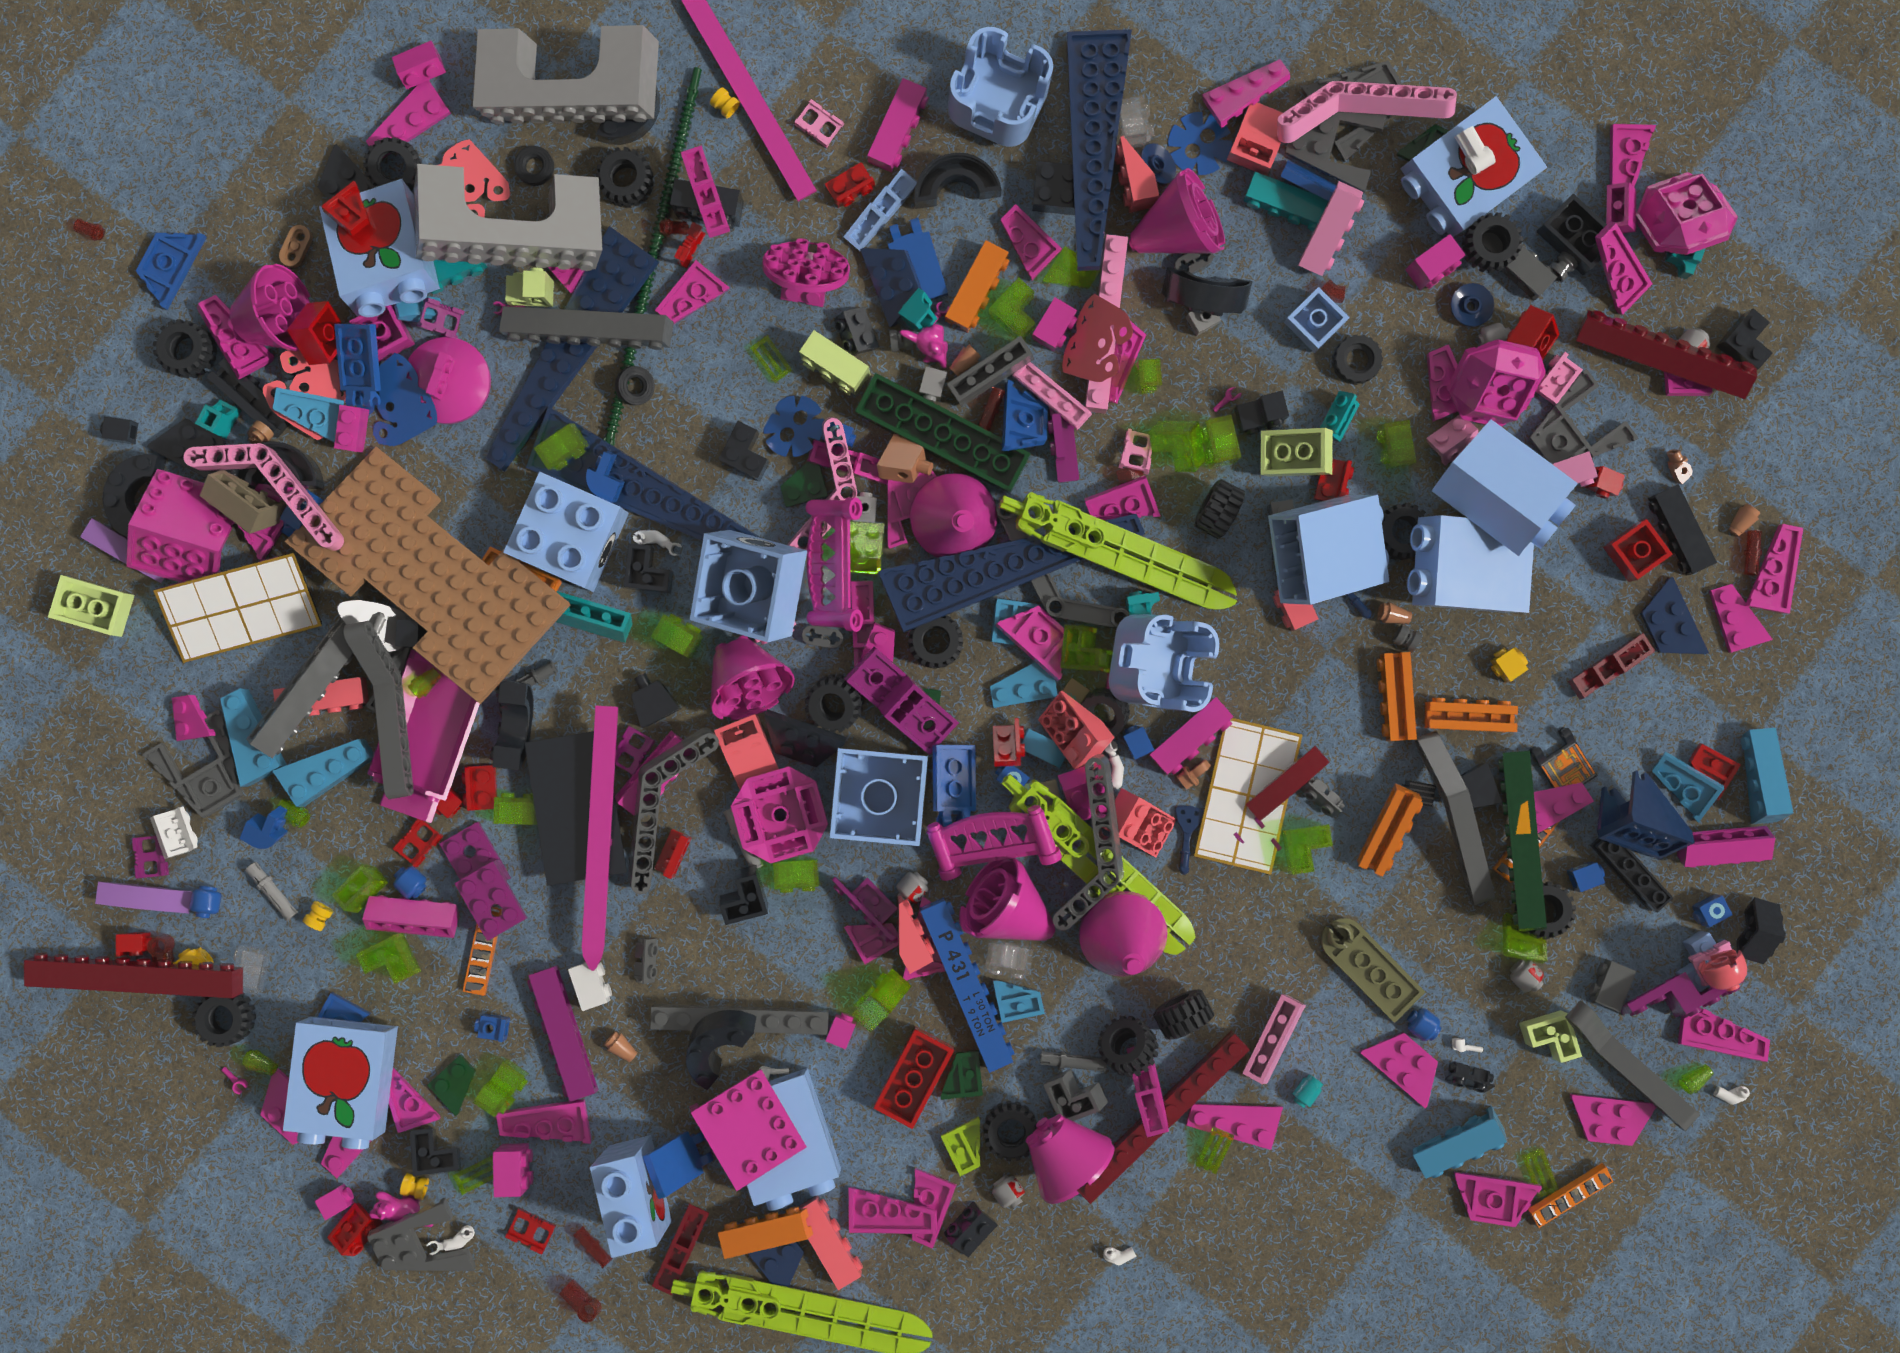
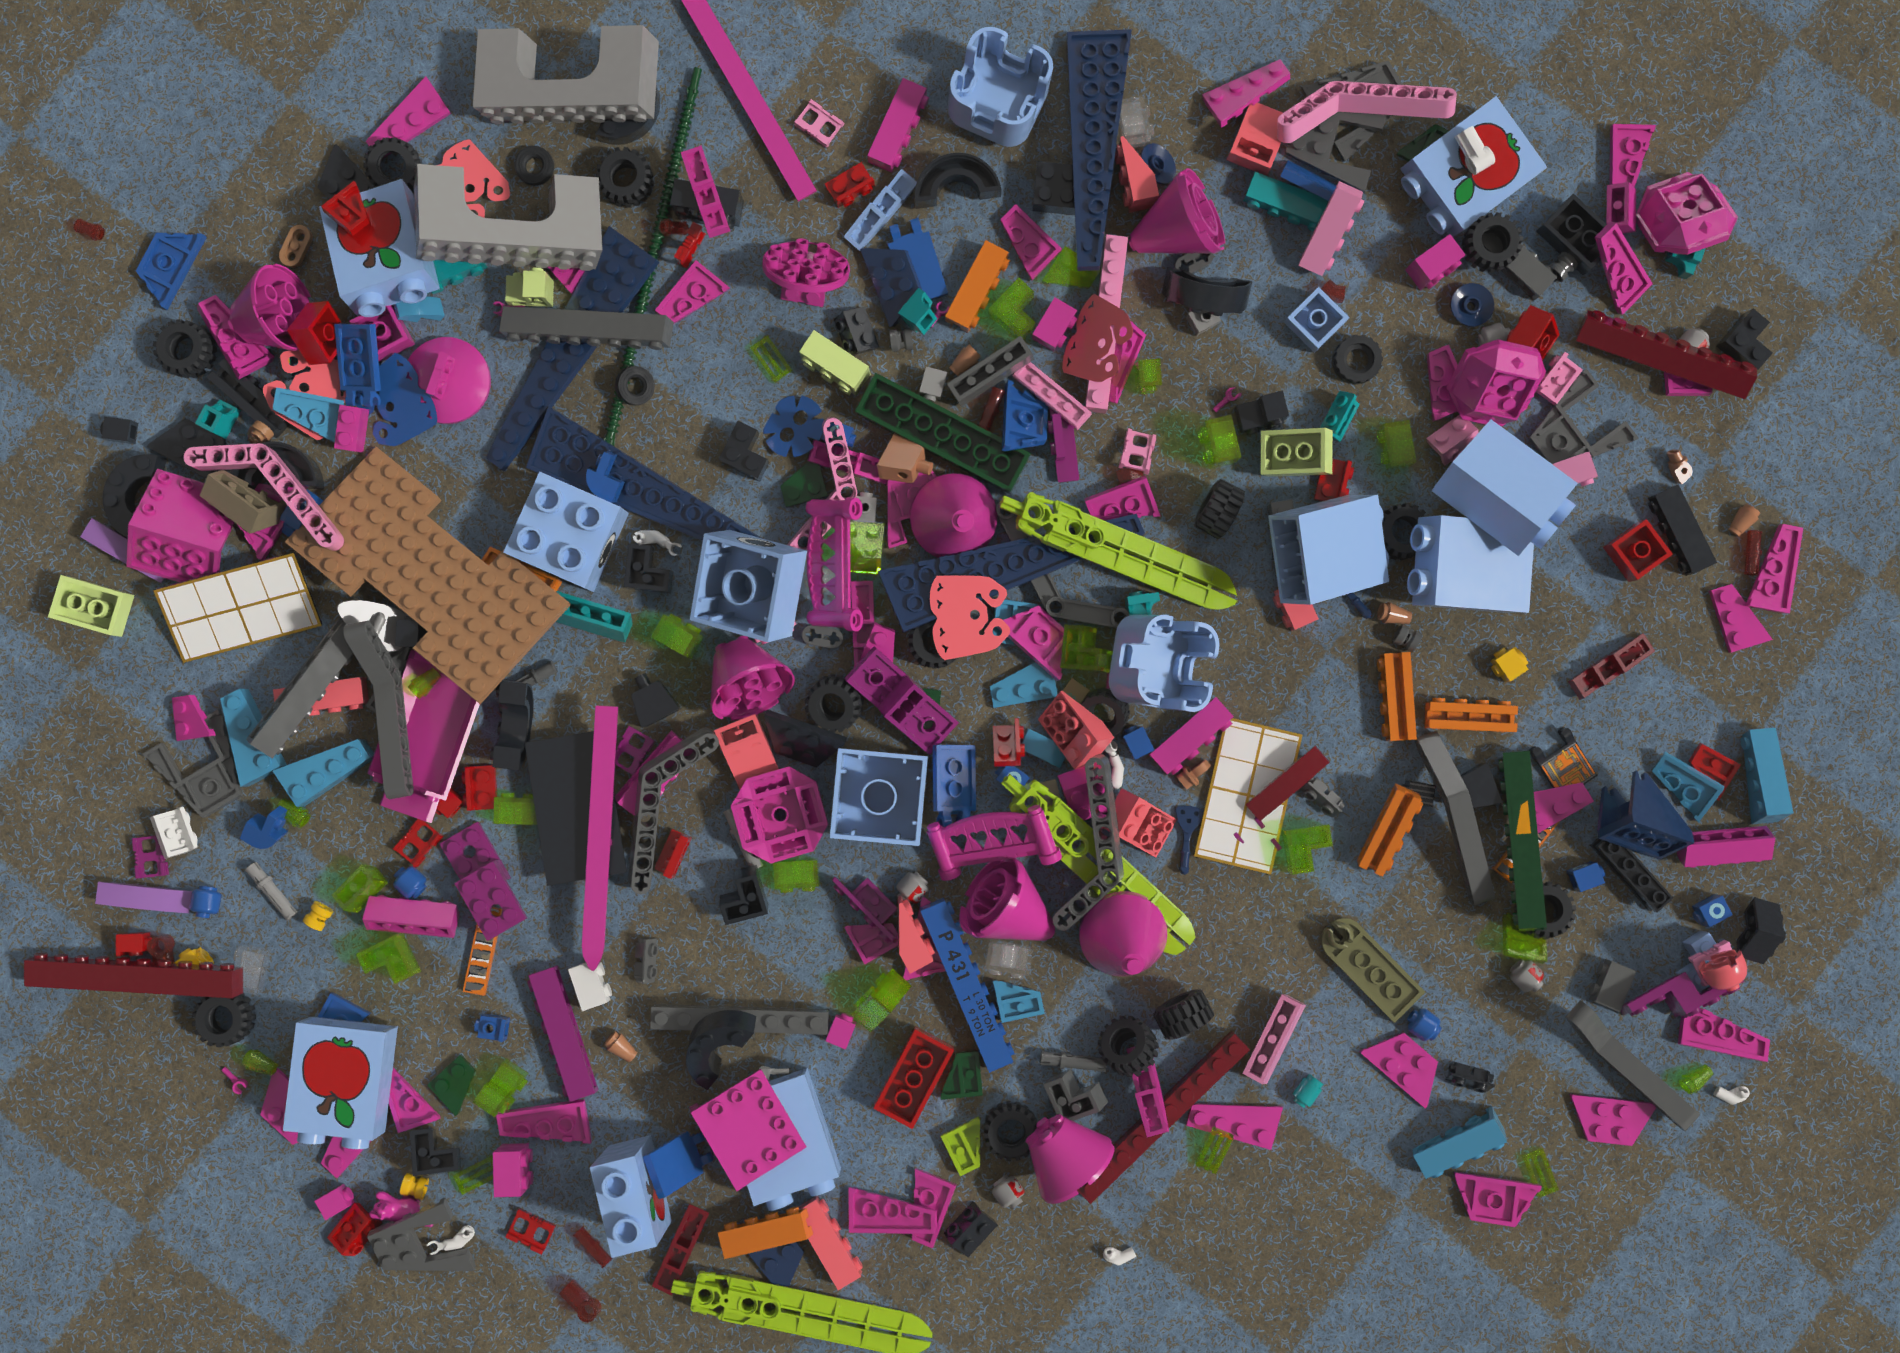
(418, 64): dark pink brick -> none
(441, 312): magenta piece -> none
(561, 447): clear neon green brick -> none
(725, 103): yellow wheel -> none
(930, 343): dark pink animal -> none
(954, 617): none -> coral piece
(1181, 439): clear neon green brick -> none
(1182, 138): blue piece -> none
(1459, 1045): white hand -> none
(1554, 1031): yellowish green brick -> none
(1570, 1195): orange tile -> none
(1607, 483): brick -> none
(1671, 622): dark blue wing -> none

